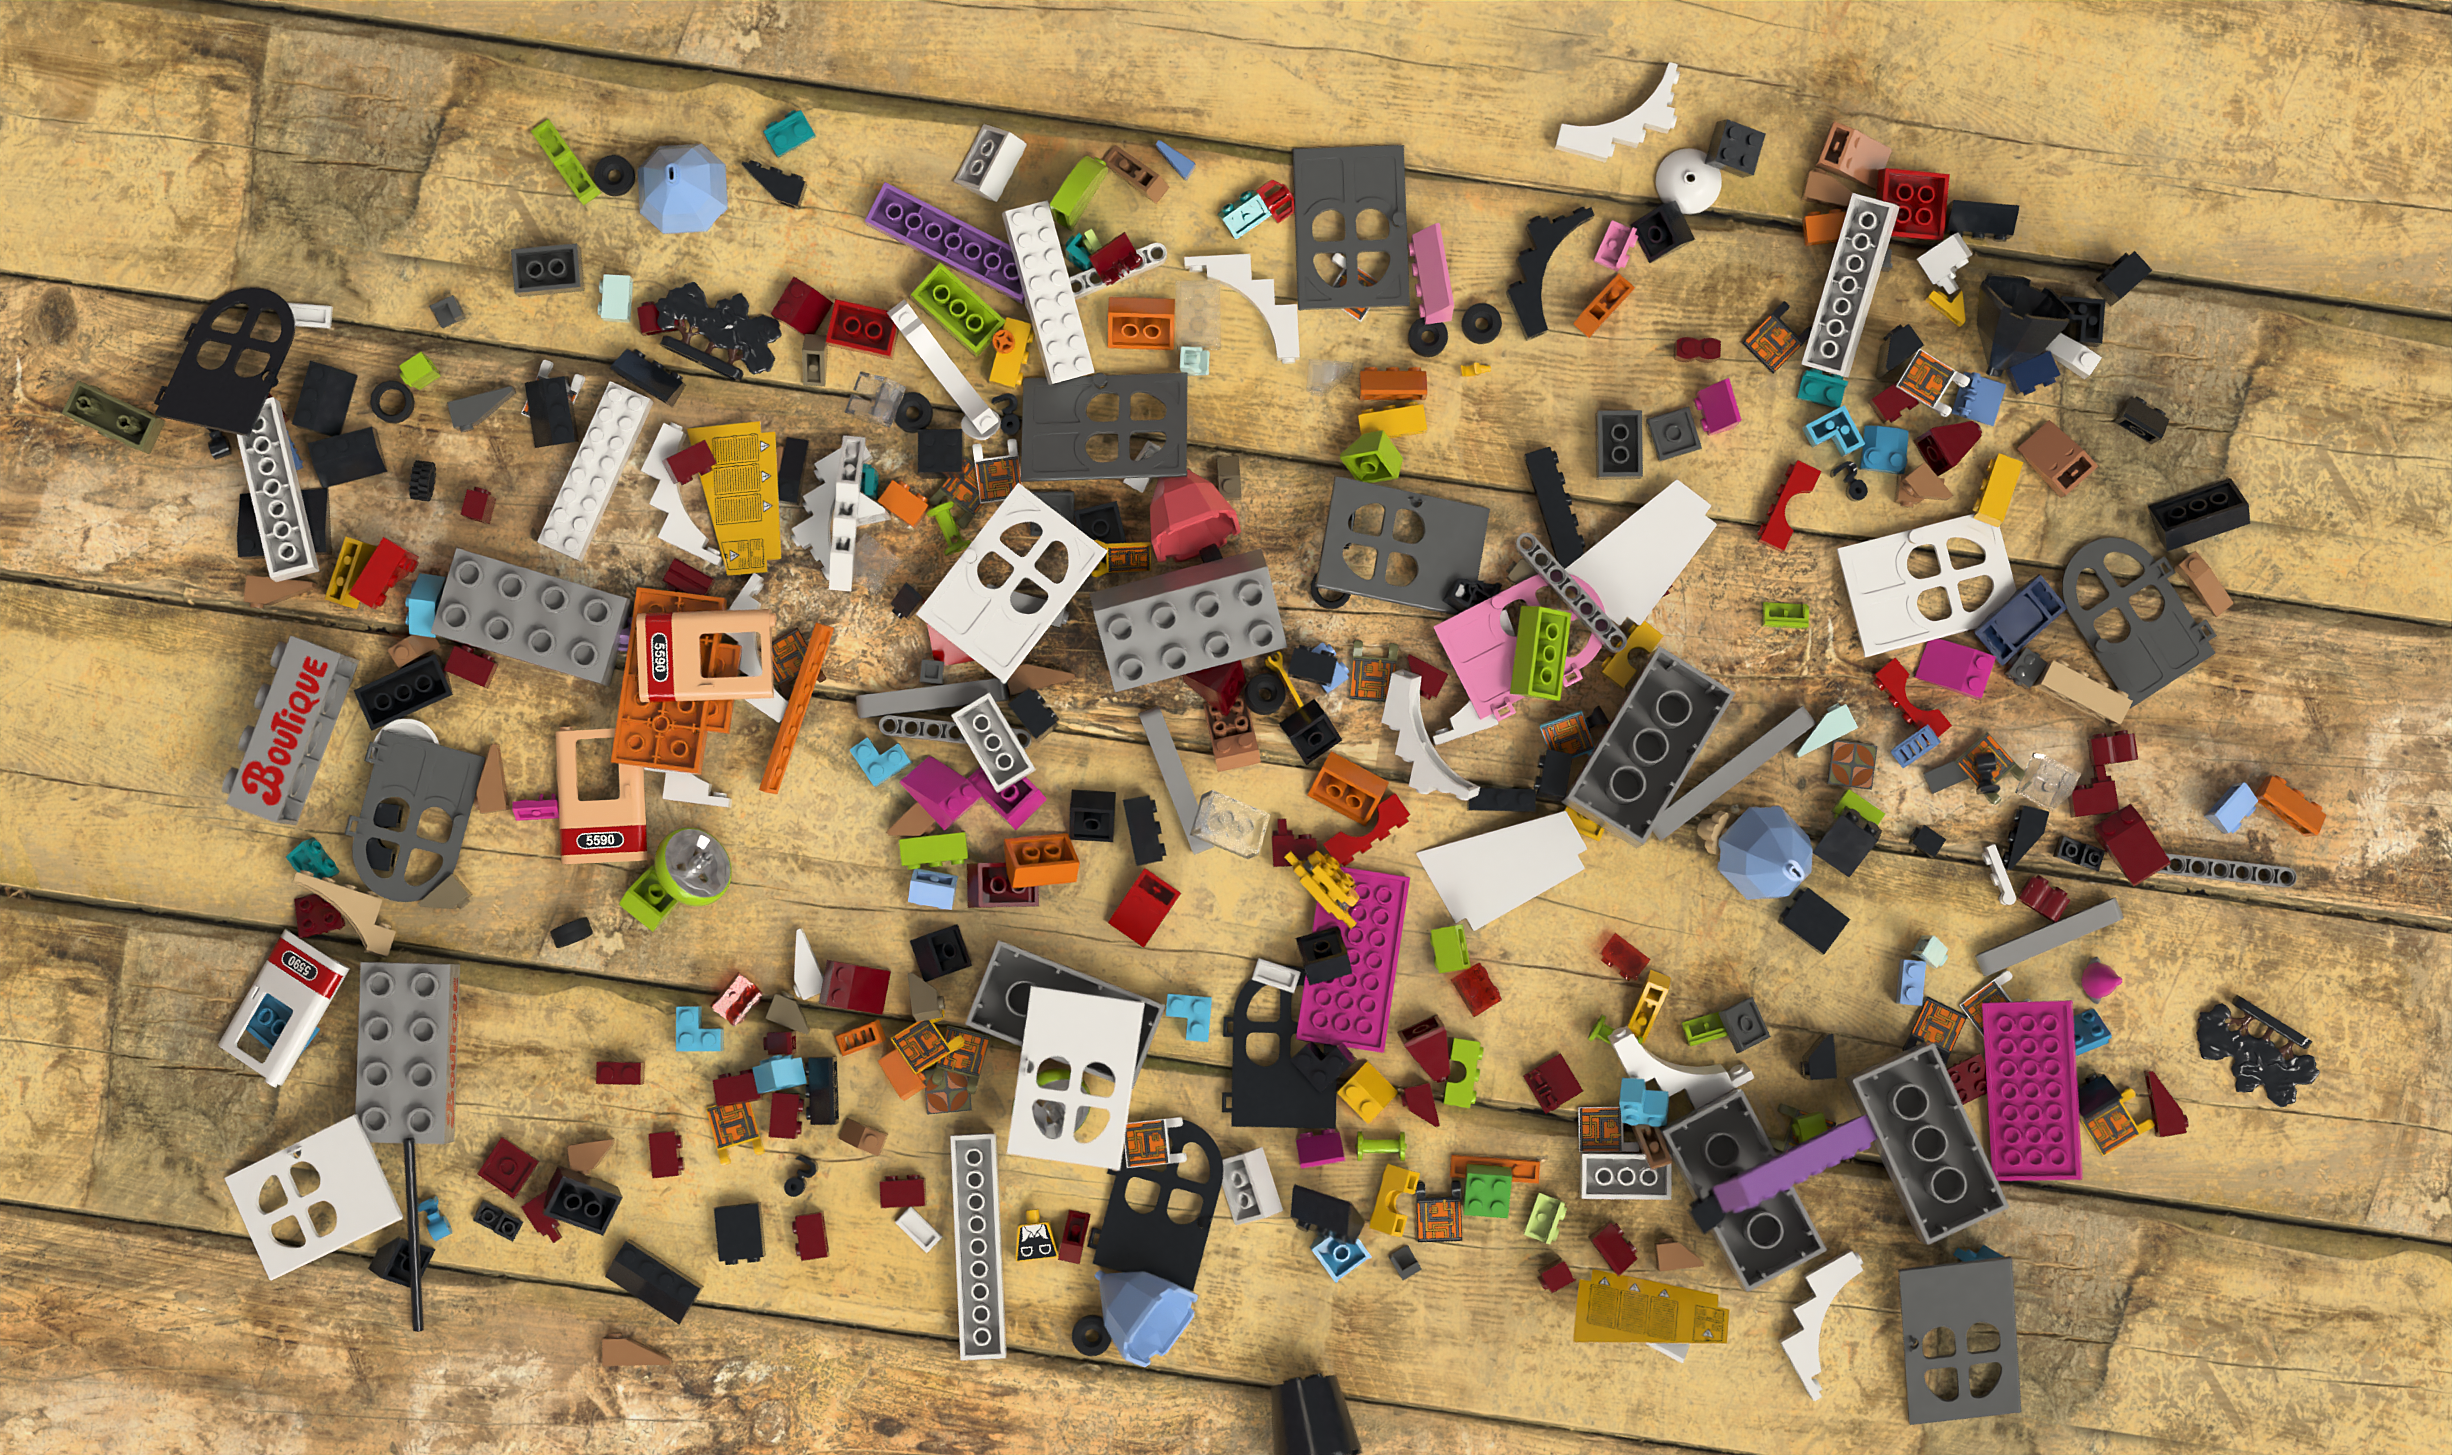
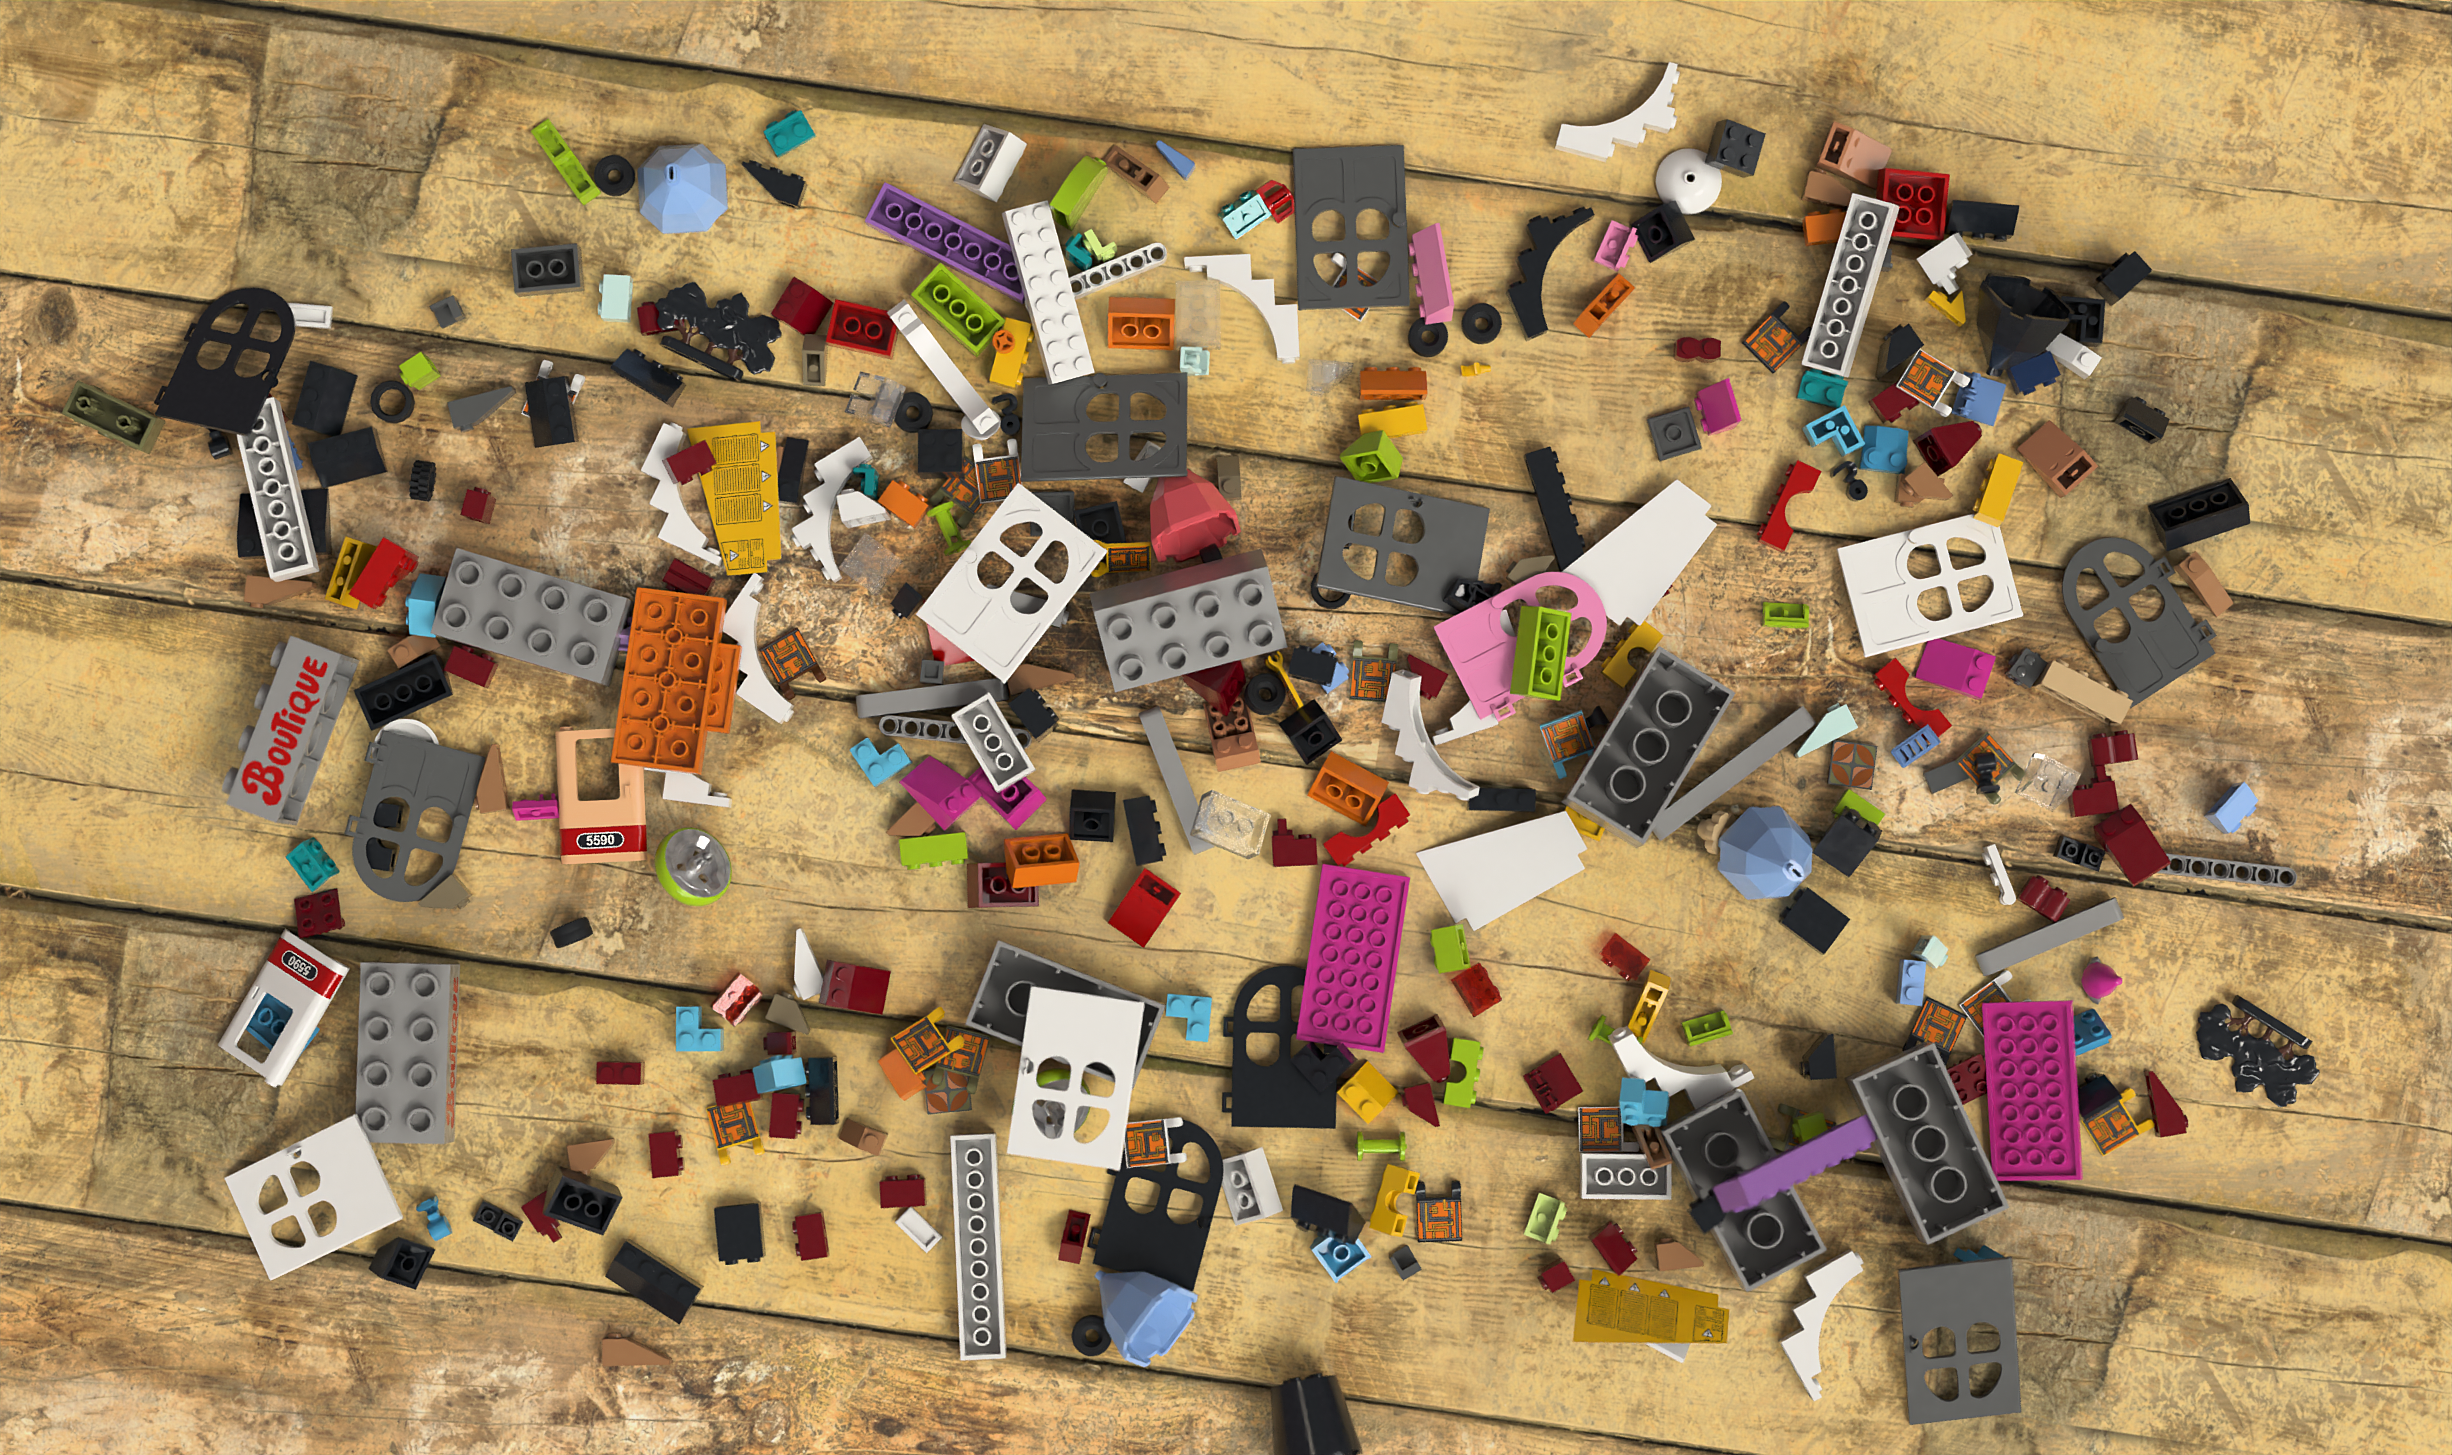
(356, 907): tan arch -> none
(413, 1234): black piece -> none
(508, 1167): dark red plate -> none
(595, 471): white brick -> none
(648, 900): lime slope -> none
(672, 661): light nougat piece -> none
(796, 708): orange tile -> none
(796, 1185): black leg -> none
(846, 513): white arch -> none
(878, 1033): orange slope -> none
(925, 999): dark tan slope -> none
(932, 889): light blue brick -> none
(940, 953): black slope -> none
(1035, 1239): torso -> none
(1114, 258): dark red hinge -> none
(1276, 975): white tile -> none
(1320, 1148): dark pink slope -> none
(1324, 955): black slope -> none
(1327, 884): yellow piece -> none
(1487, 1191): bright green brick -> none
(1522, 1170): orange tile -> none
(1553, 774): black brick -> none
(1574, 603): light grey beam -> none
(1619, 445): dark grey brick -> none
(1744, 1025): dark grey tile -> none
(1926, 840): black brick -> none
(2020, 619): dark blue slope -> none
(2028, 828): black slope -> none
(2290, 806): orange slope -> none

